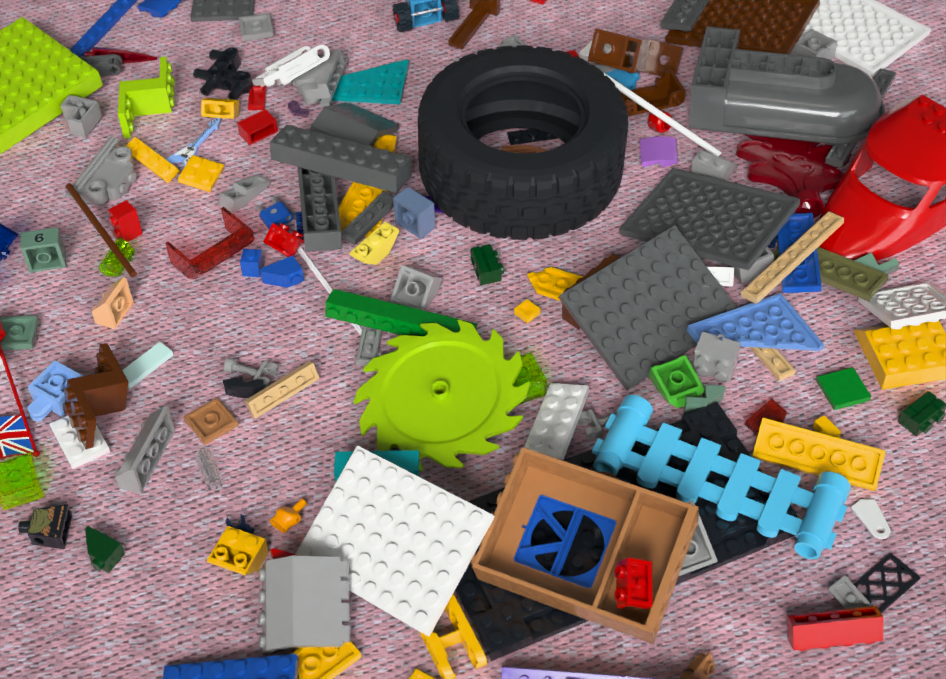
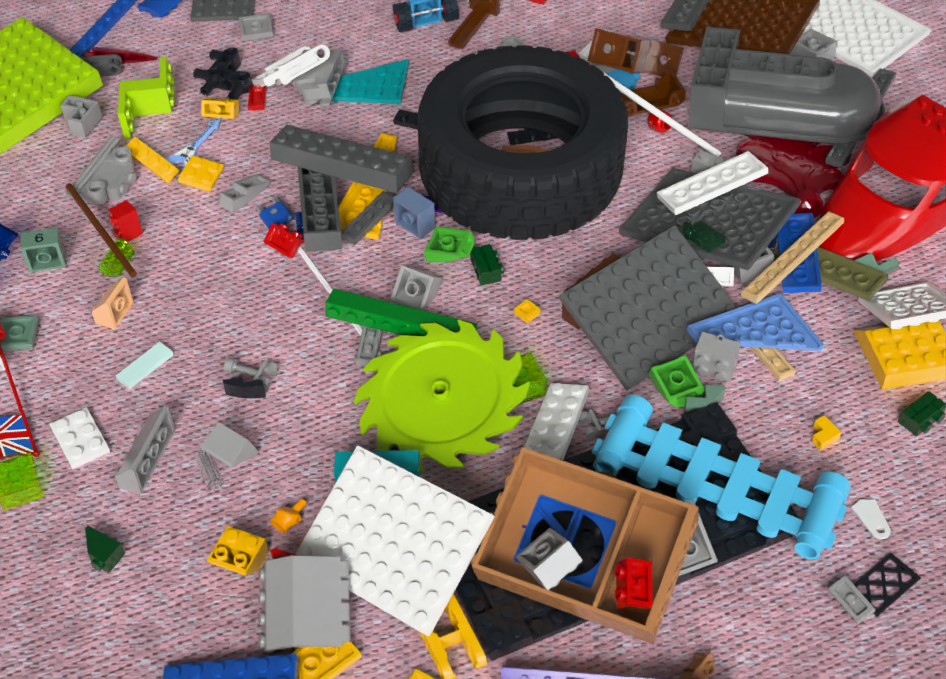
(48, 391): light blue brick -> none
(48, 526): torso -> none
(95, 395): reddish brown bracket -> none
(211, 421): medium nougat tile -> none
(228, 446): none -> light grey slope
(240, 238): clear red windscreen -> none
(242, 526): dark blue piece -> none
(251, 262): blue brick -> none
(257, 127): red piece -> none
(282, 273): blue slope -> none
(282, 389): tan plate -> none
(296, 110): clear purple arm -> none
(352, 124): dark grey hinge -> none
(376, 245): light yellow slope -> none
(406, 119): none -> black plate
(449, 245): none -> bright green slope
(549, 558): none -> light grey slope
(552, 281): yellow tile -> none
(658, 150): medium lavender slope -> none
(703, 235): none -> clear green bracket
(712, 182): none -> white plate
(771, 411): clear red wing -> none
(818, 453): yellow plate -> none
(835, 628): brick -> none
(843, 388): green tile -> none

